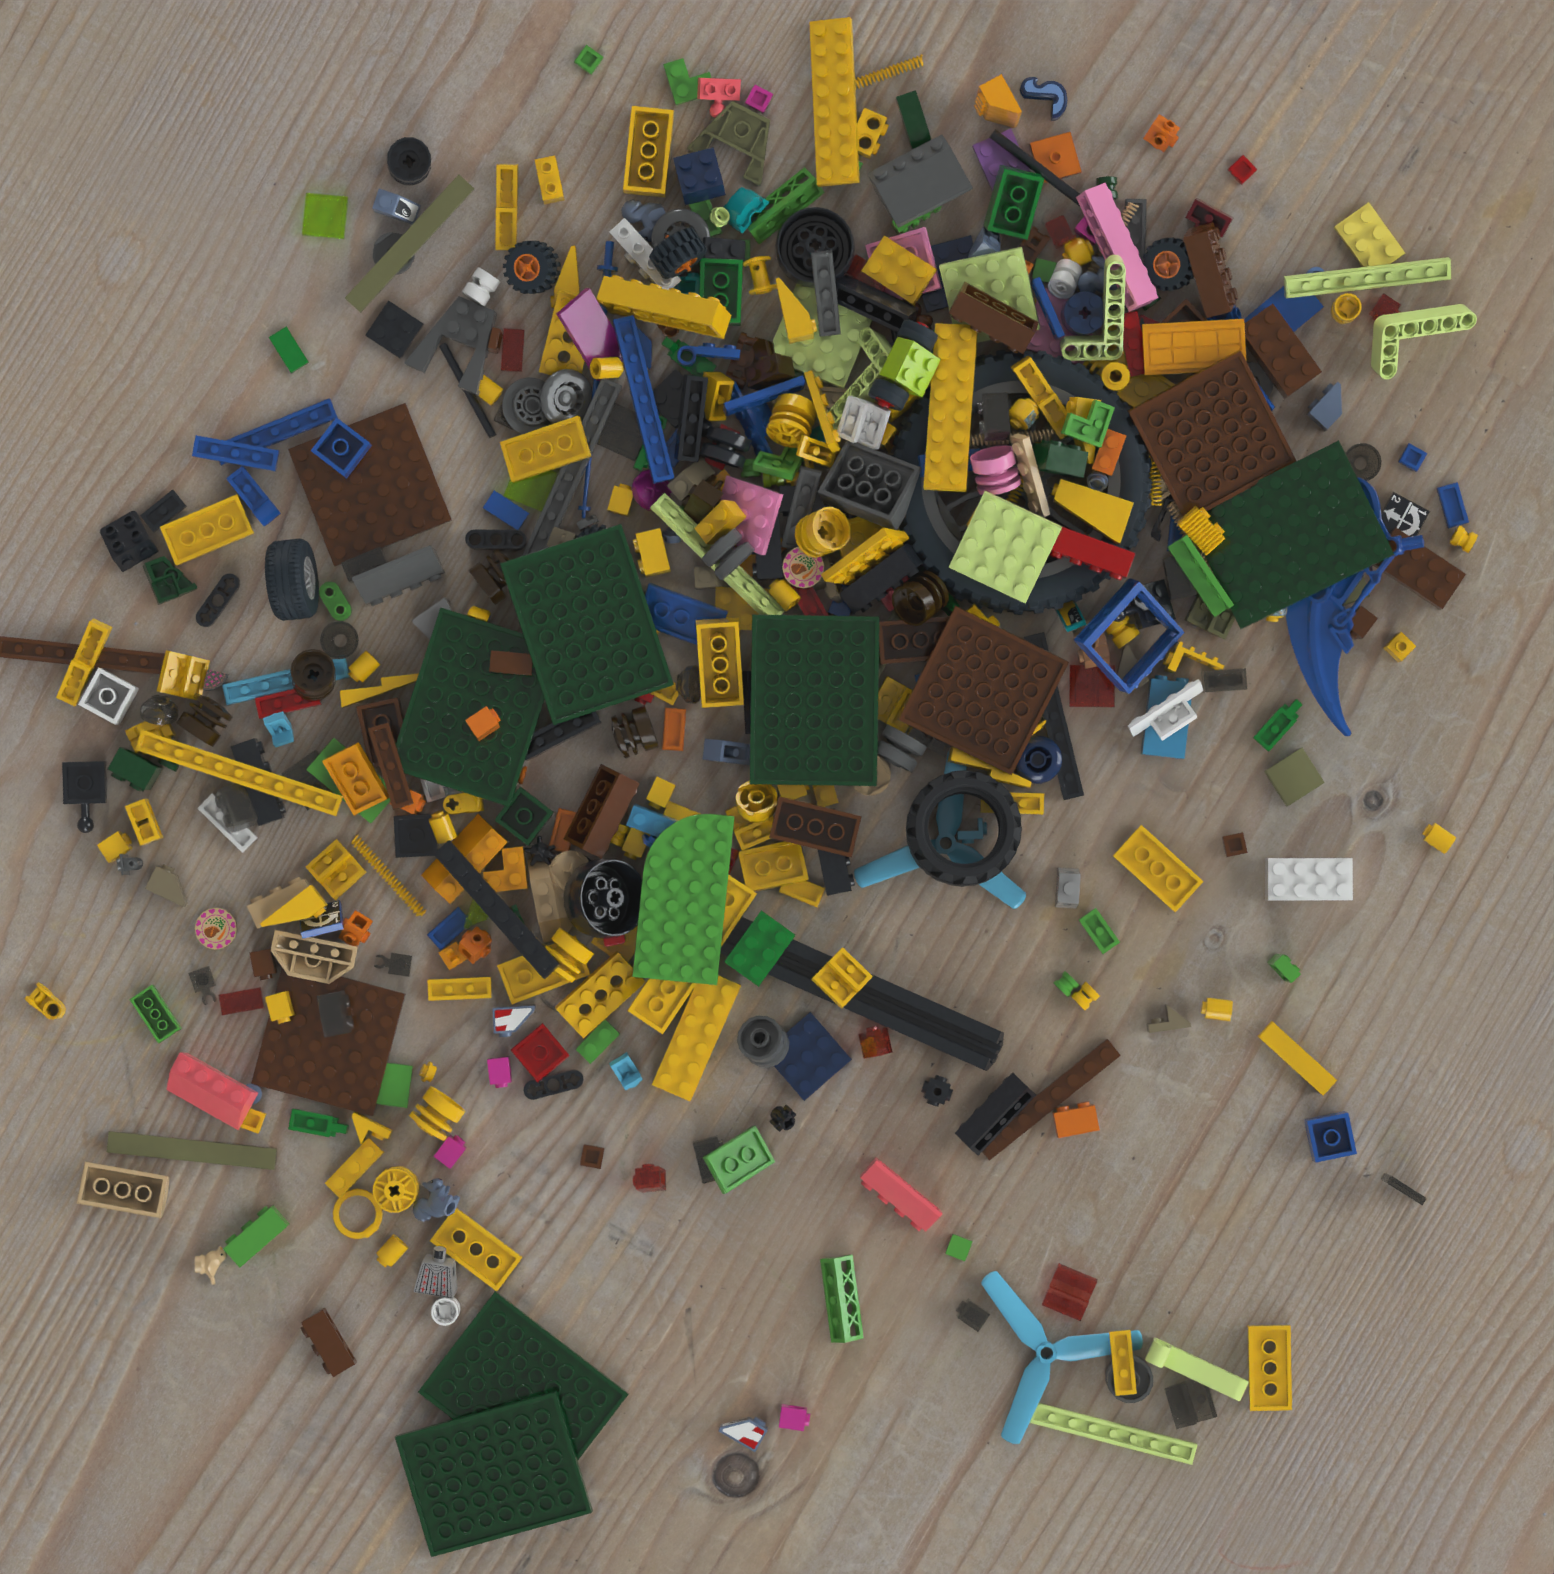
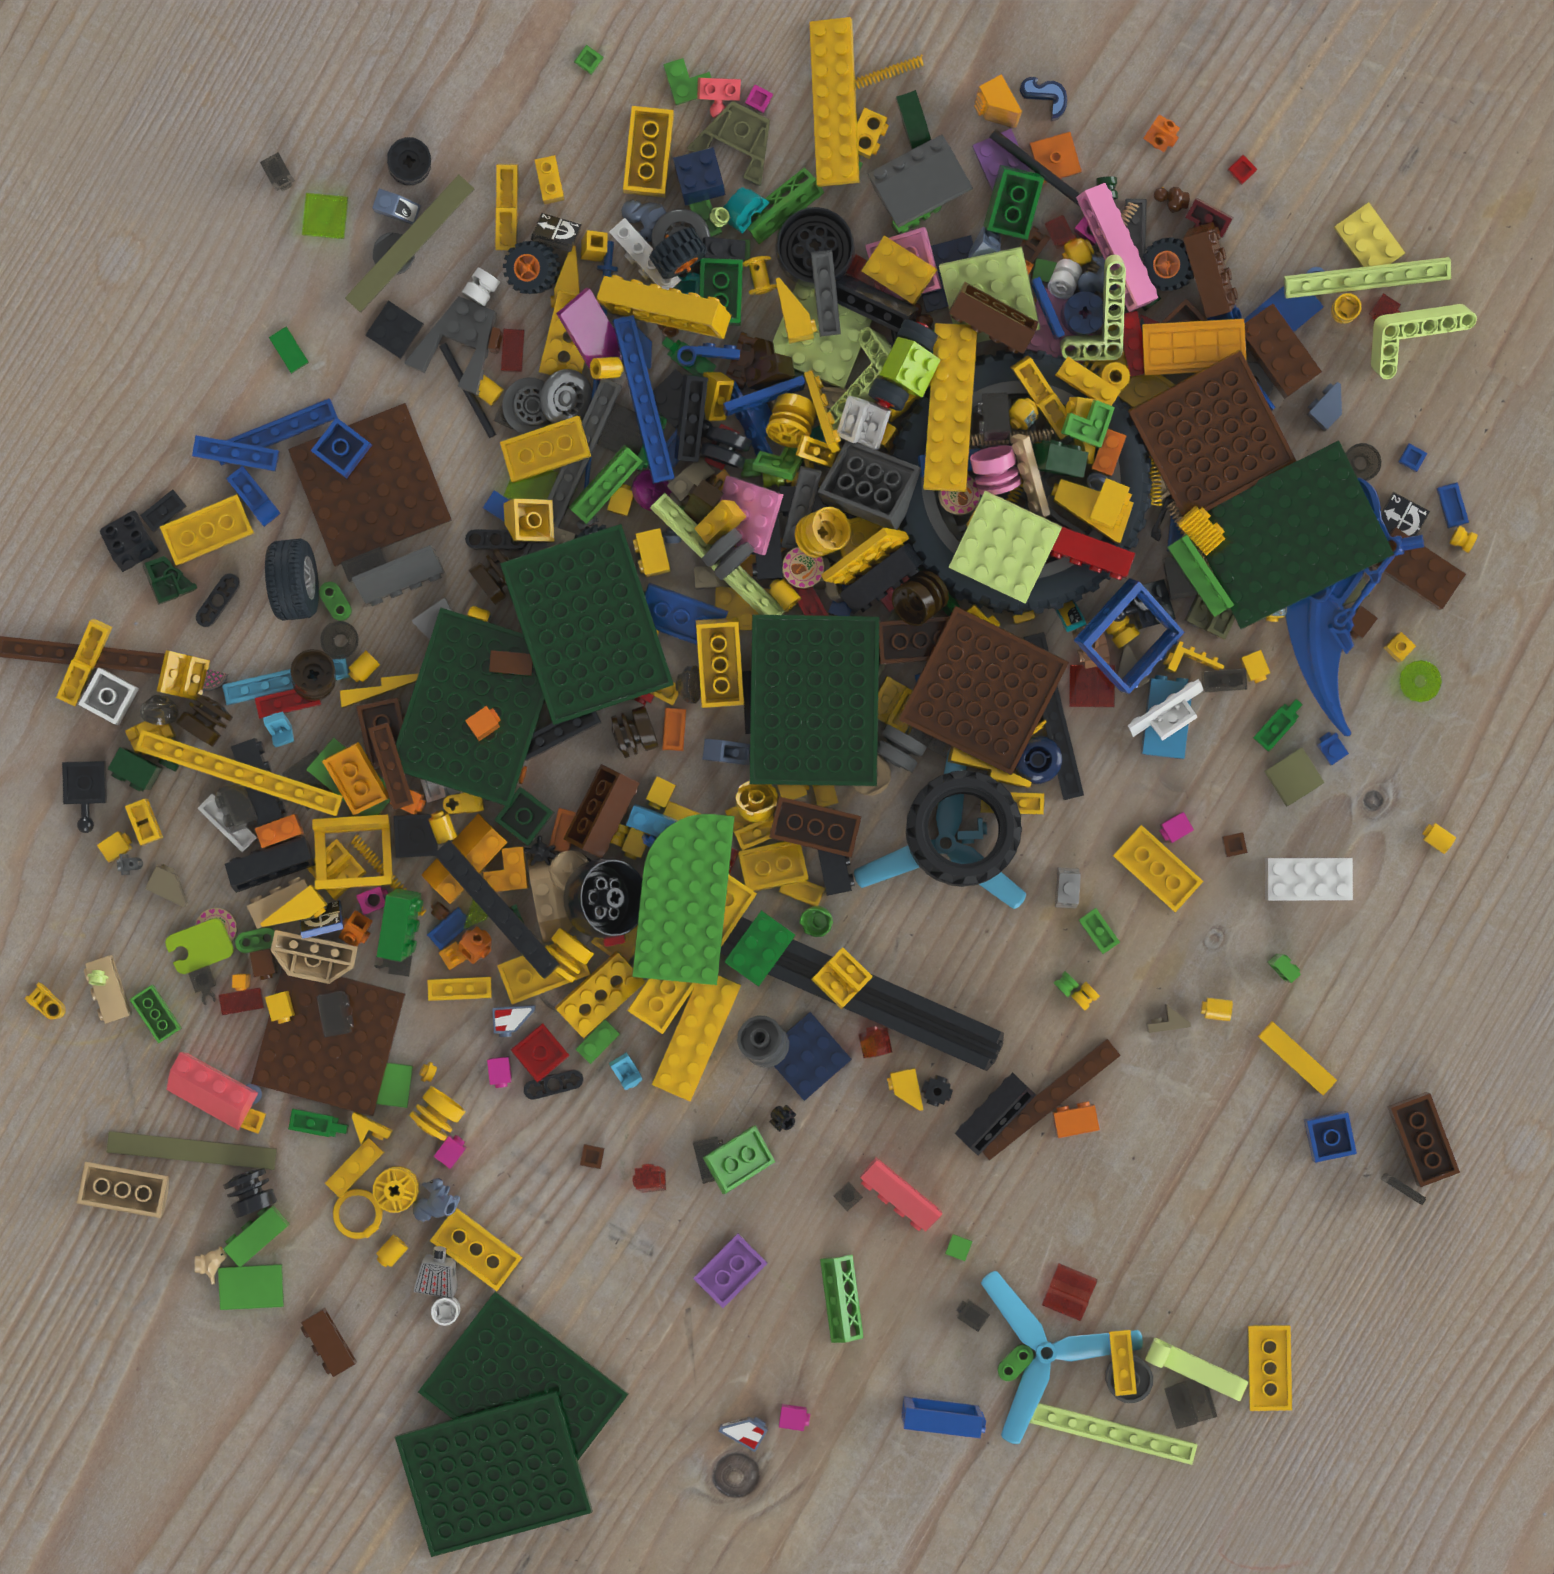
(97, 978): none -> yellowish green plate
(111, 996): none -> tan brick
(205, 944): none -> lime piece
(241, 981): none -> light orange piece
(250, 1192): none -> black wheel
(251, 1287): none -> bright green tile
(256, 940): none -> bright green plate
(269, 864): none -> black brick
(278, 172): none -> clear smoke brick
(279, 831): none -> orange brick
(351, 824): none -> yellow piece
(365, 905): none -> dark pink brick
(399, 924): none -> green brick
(439, 911): none -> reddish brown plate
(529, 520): none -> yellow slope
(556, 232): none -> tile
(594, 245): none -> yellow brick
(605, 484): none -> bright green fence
(730, 1270): none -> medium lavender plate
(816, 921): none -> bright green hair
(848, 1196): none -> clear smoke plate
(906, 1087): none -> yellow slope
(943, 1417): none -> blue window
(960, 502): none -> tan tile
(1012, 1360): none -> bright green plate
(1027, 616): none -> yellow tile
(1087, 382): none -> yellow plate
(1109, 504): none -> yellow brick
(1175, 198): none -> reddish brown animal
(1176, 827): none -> dark pink brick
(1255, 666): none -> yellow brick
(1332, 748): none -> blue bracket
(1408, 685): none -> clear neon green tile
(1423, 1139): none -> reddish brown brick

